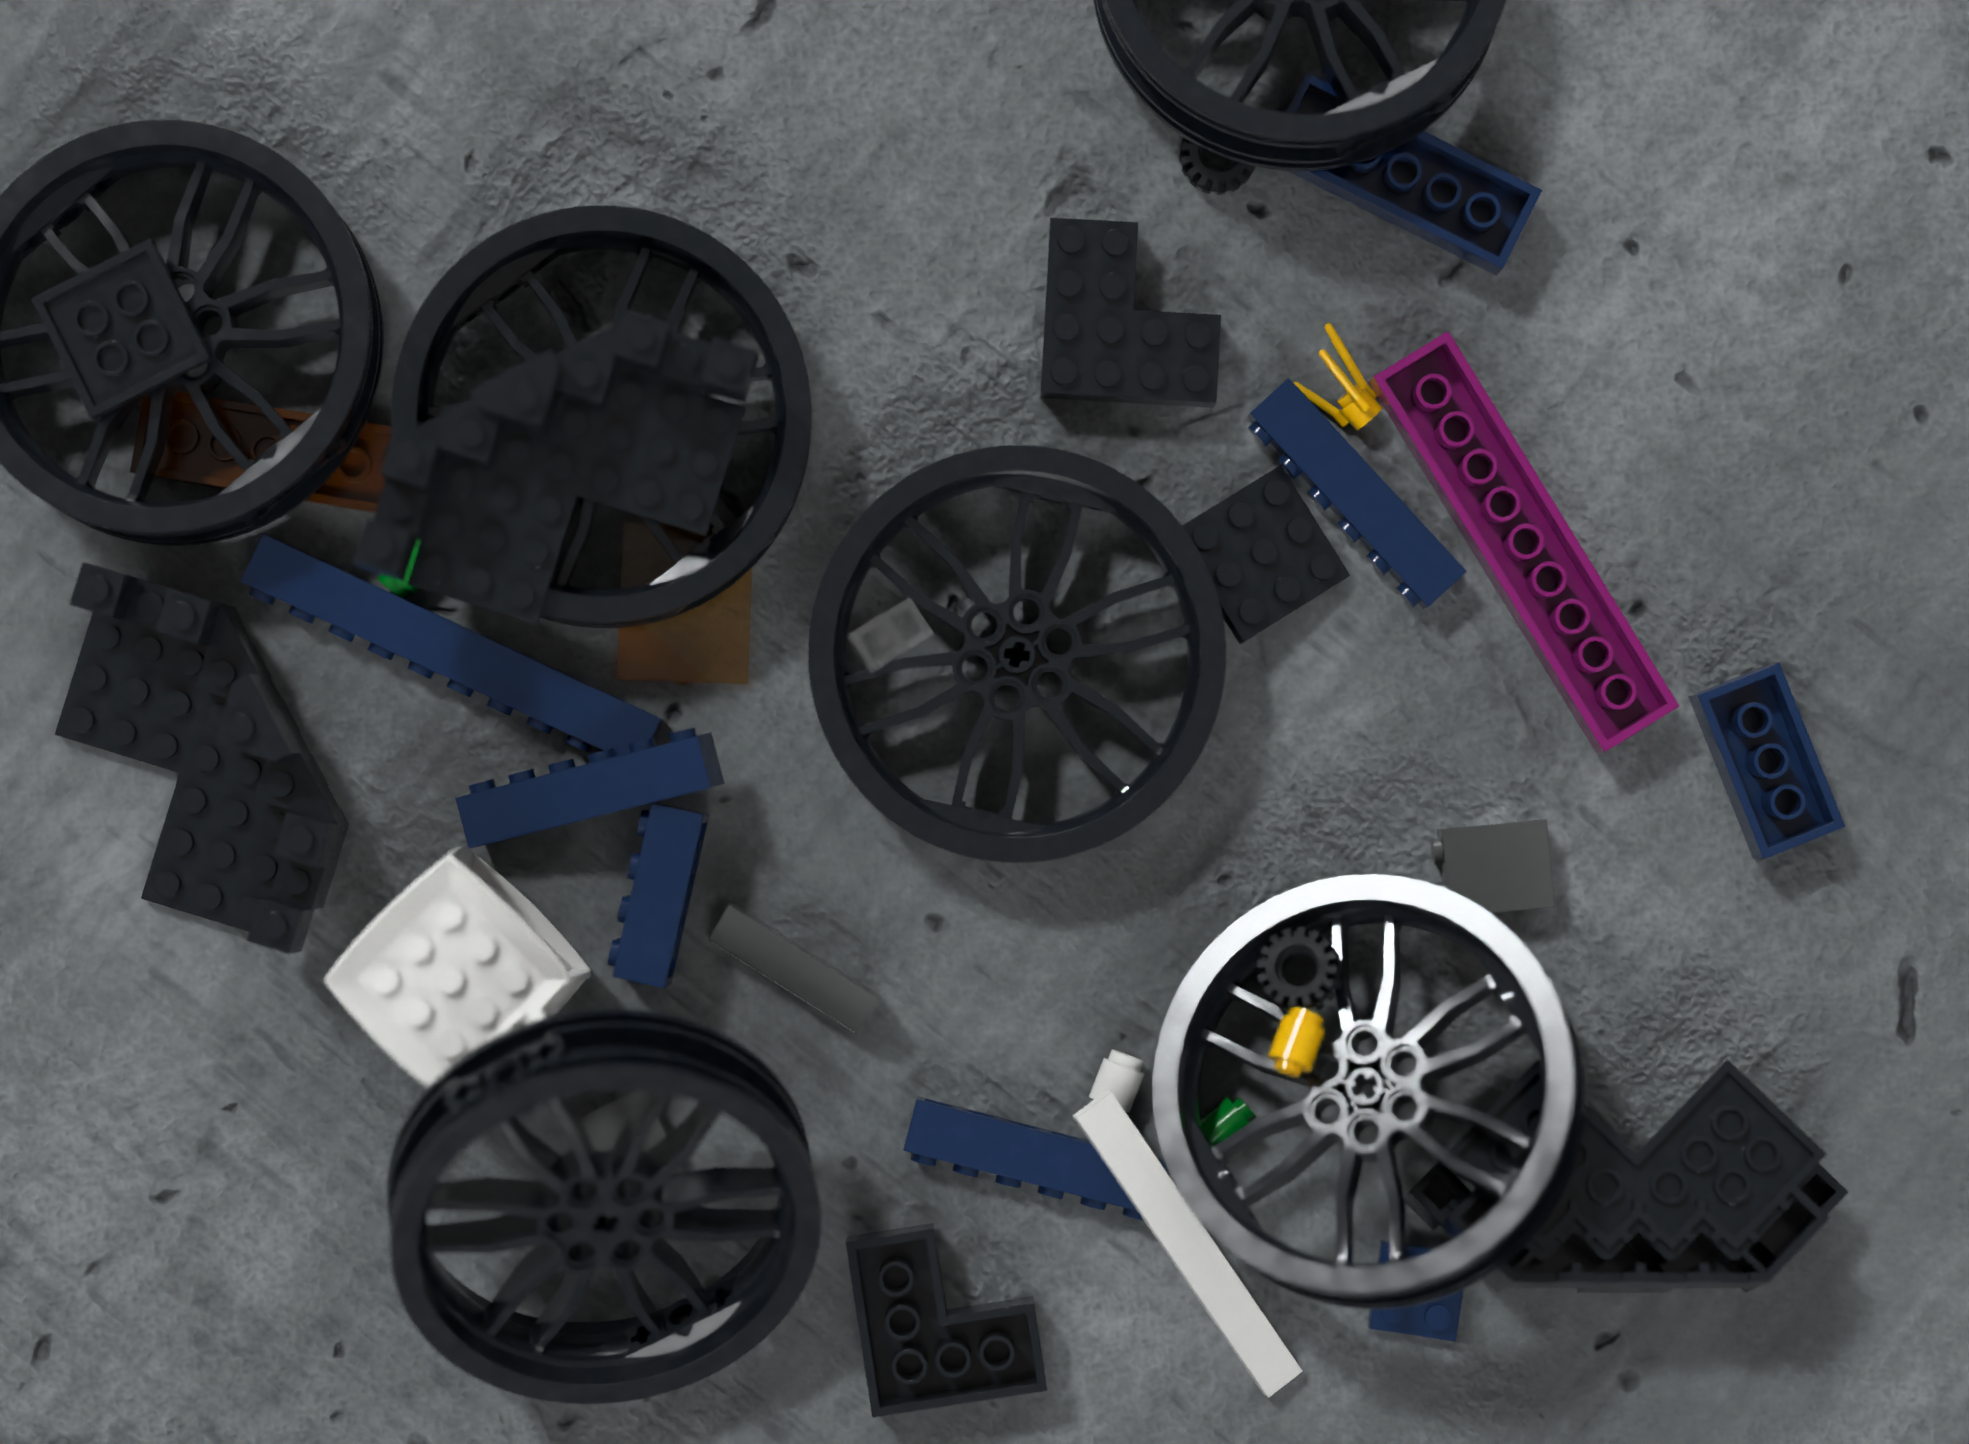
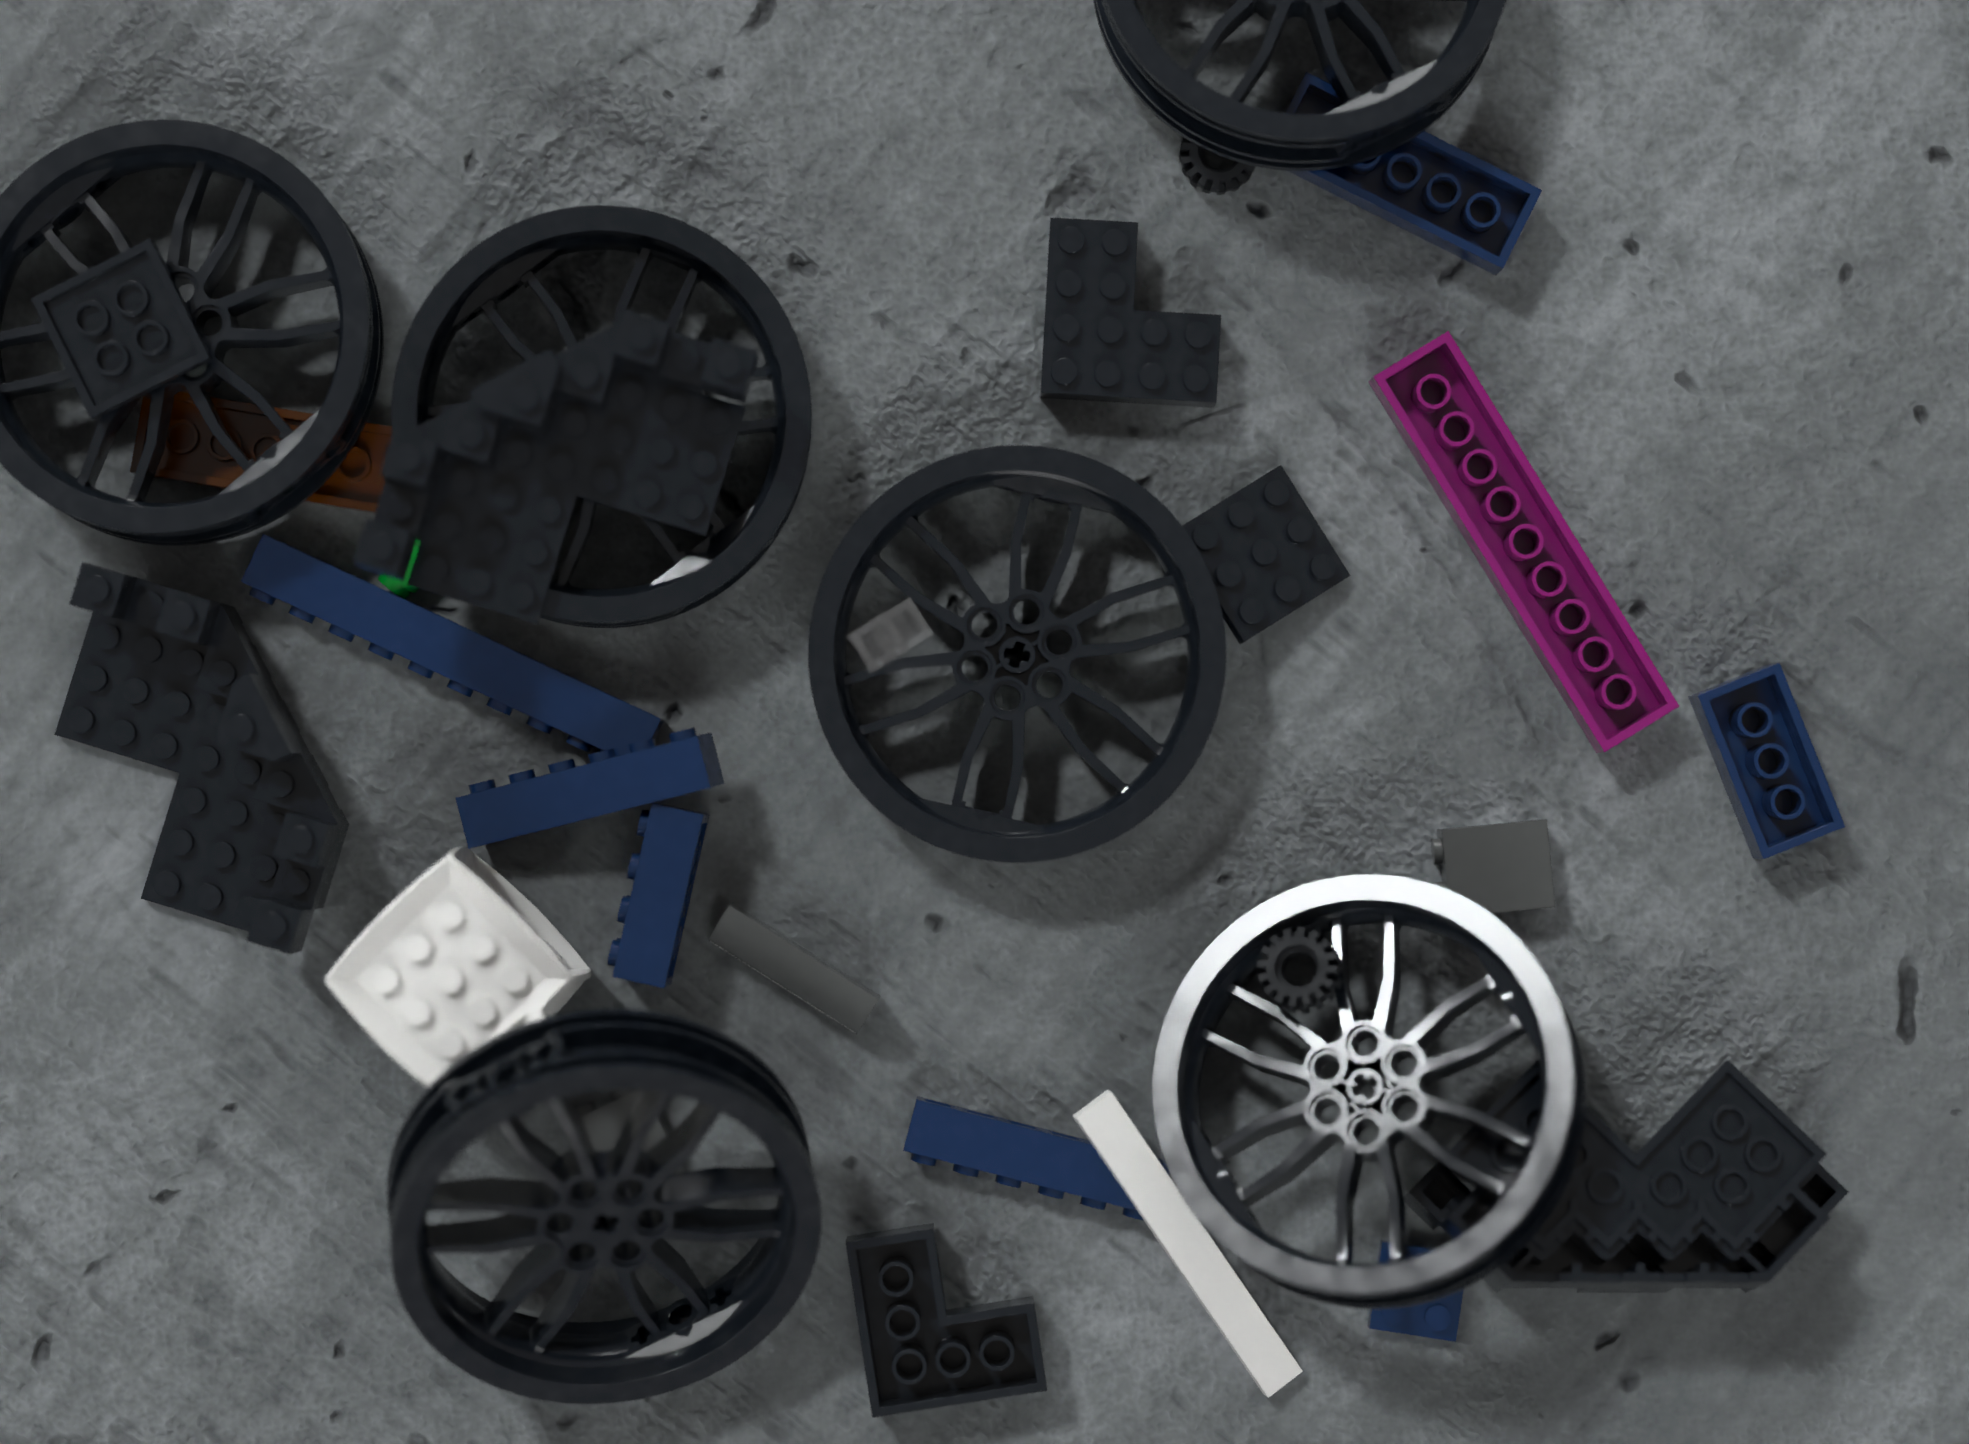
(696, 646): clear orange piece -> none
(1121, 1076): white brick -> none
(1226, 1119): green brick -> none
(1297, 1042): yellow brick -> none
(1355, 494): dark blue brick -> none
(1359, 399): yellow plant -> none

